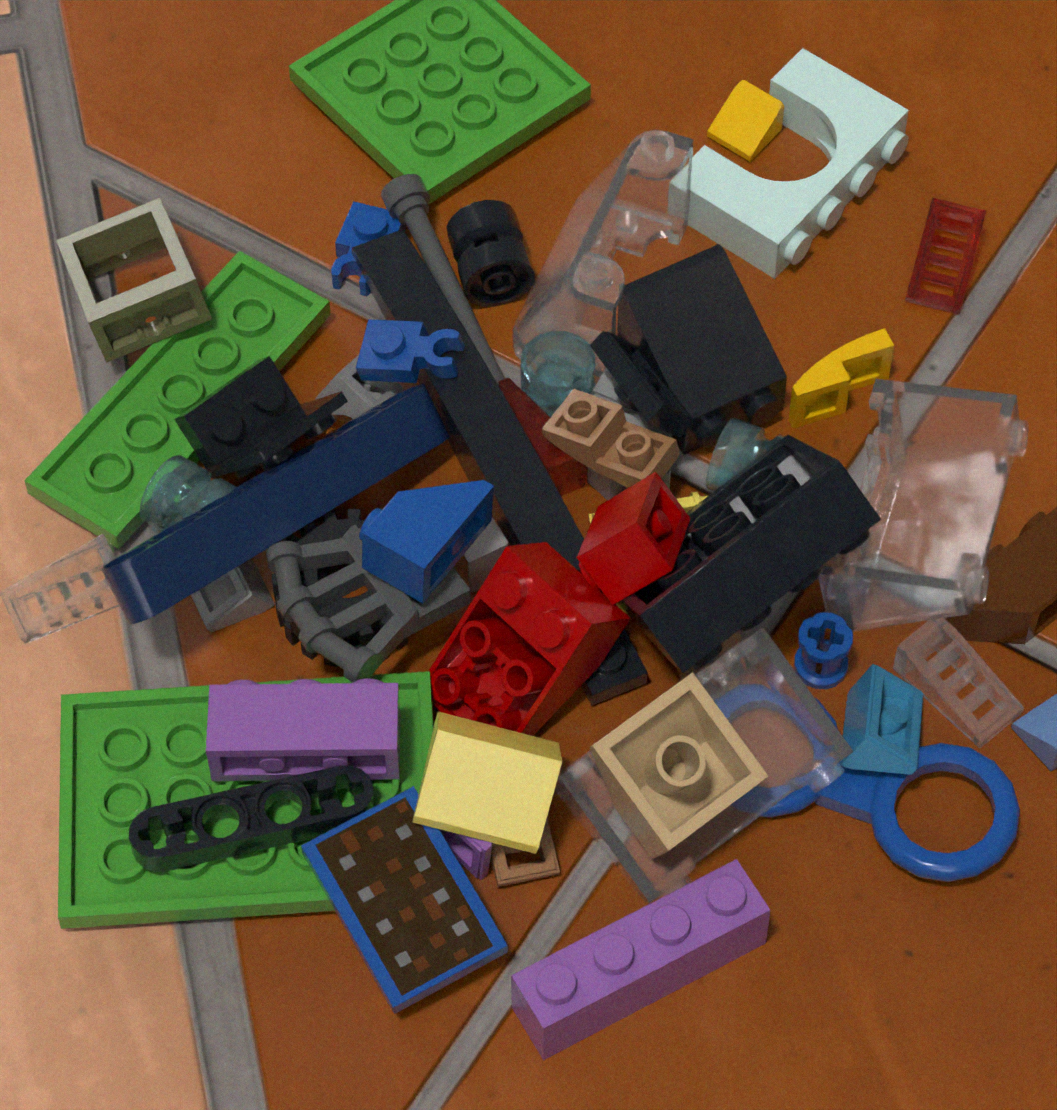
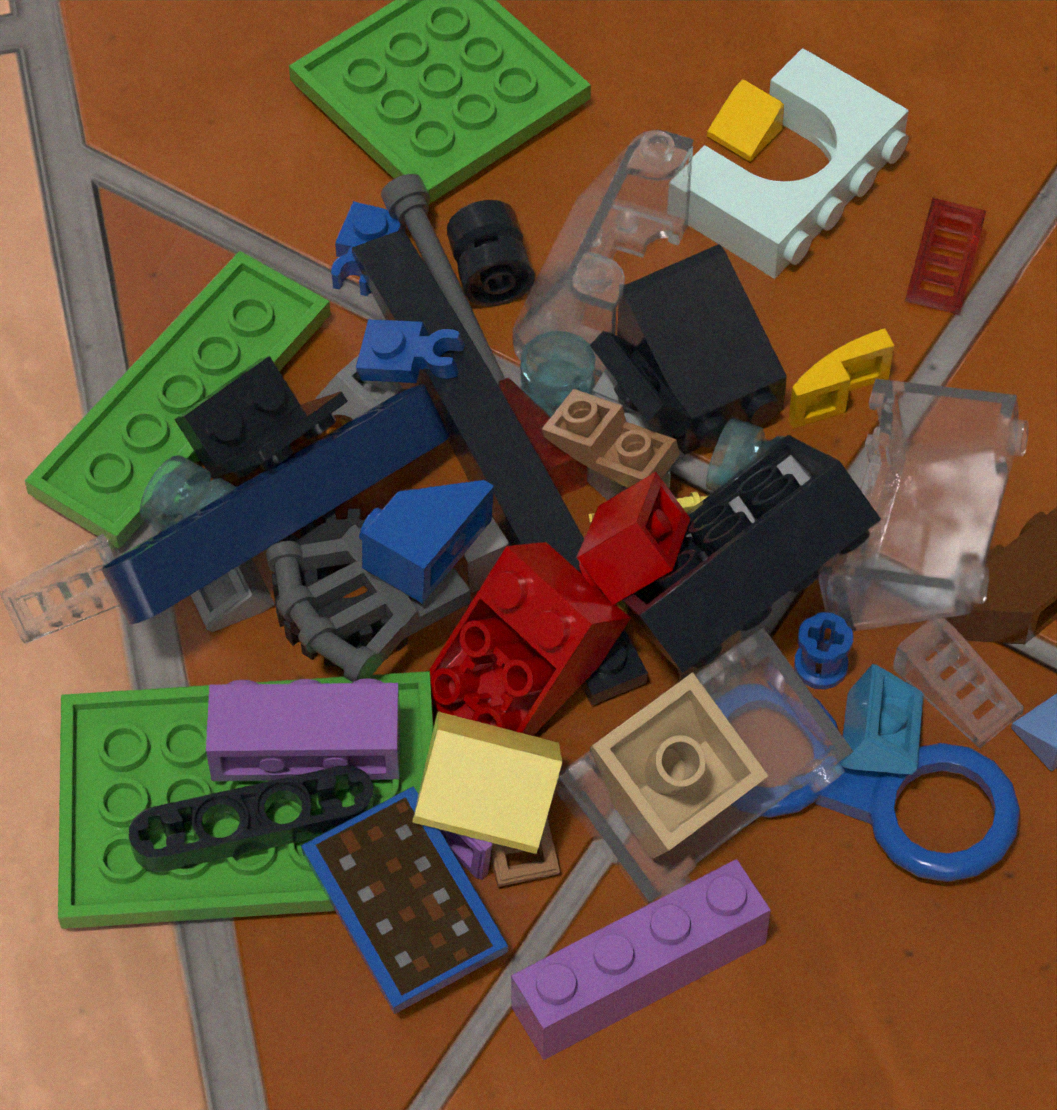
(120, 320): olive window -> none

